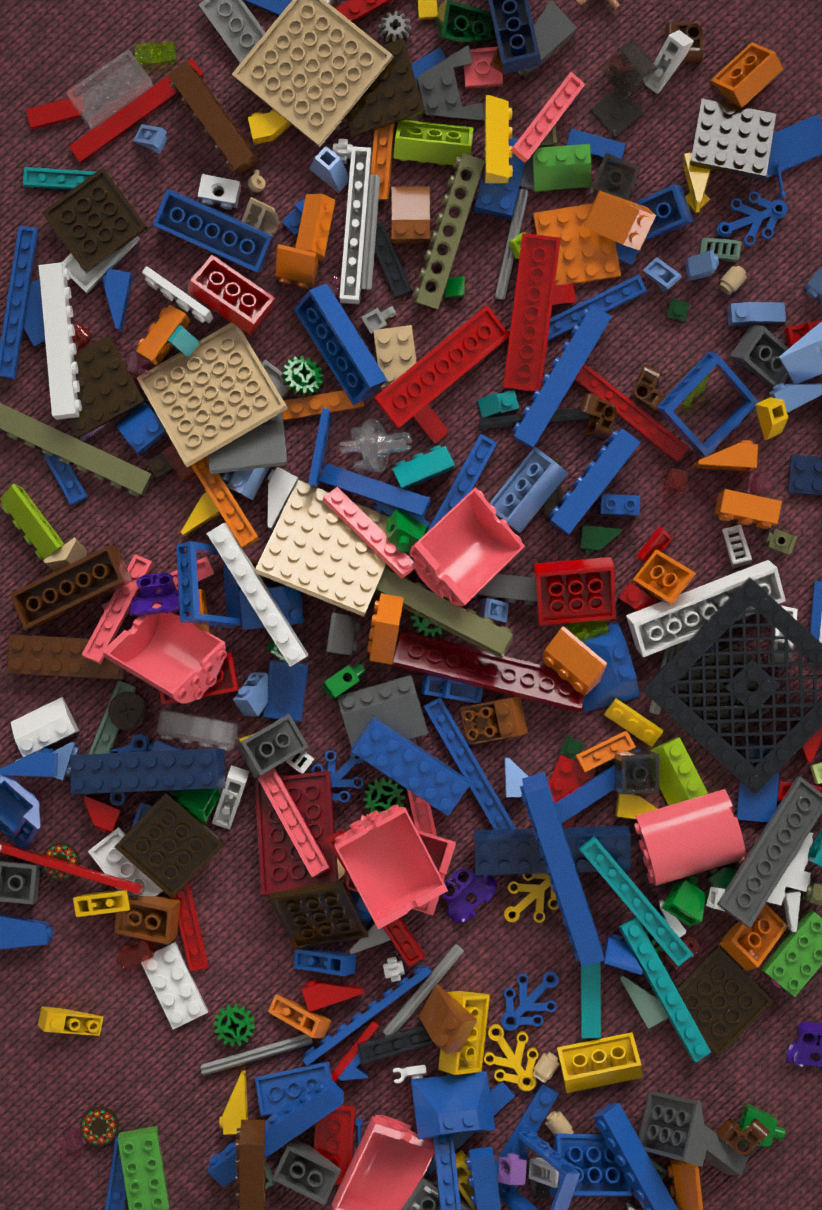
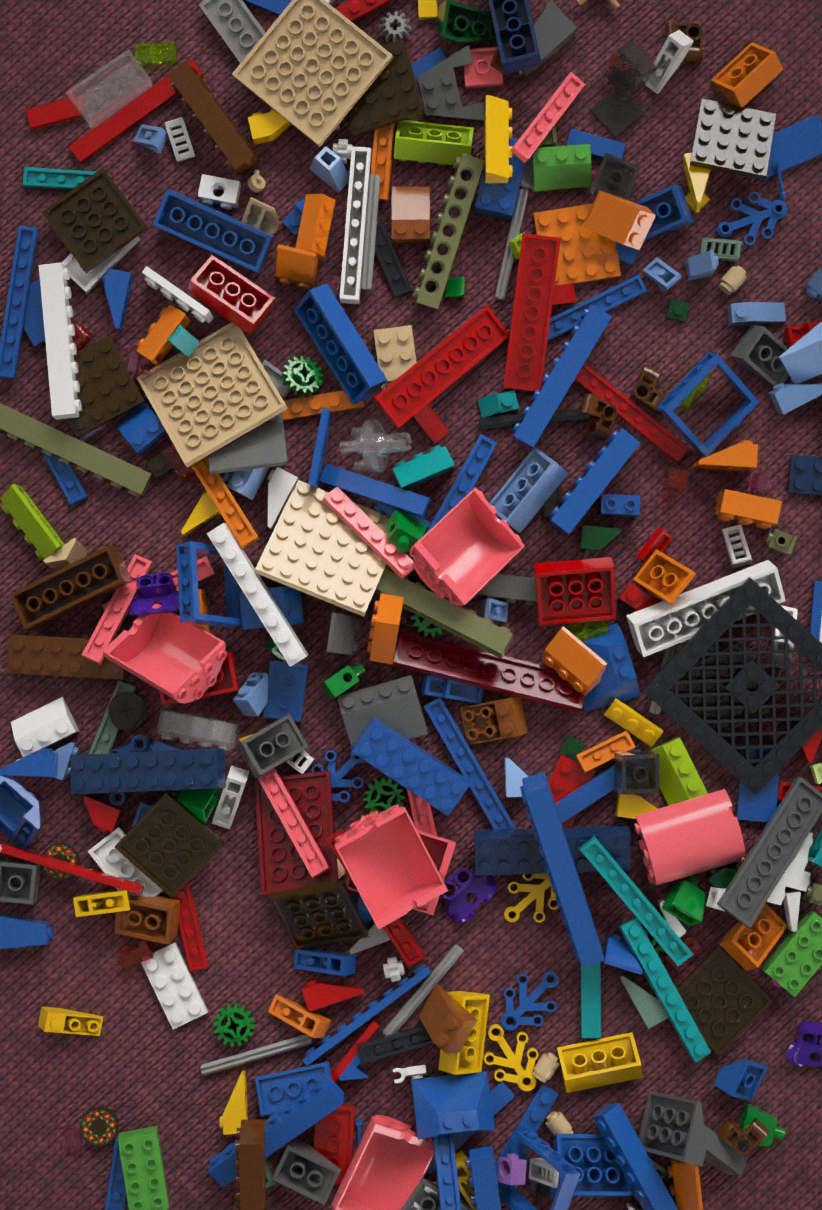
(174, 124): none -> white slope
(376, 320): light grey plate -> none
(741, 1078): none -> blue slope
(772, 416): yellow slope -> none

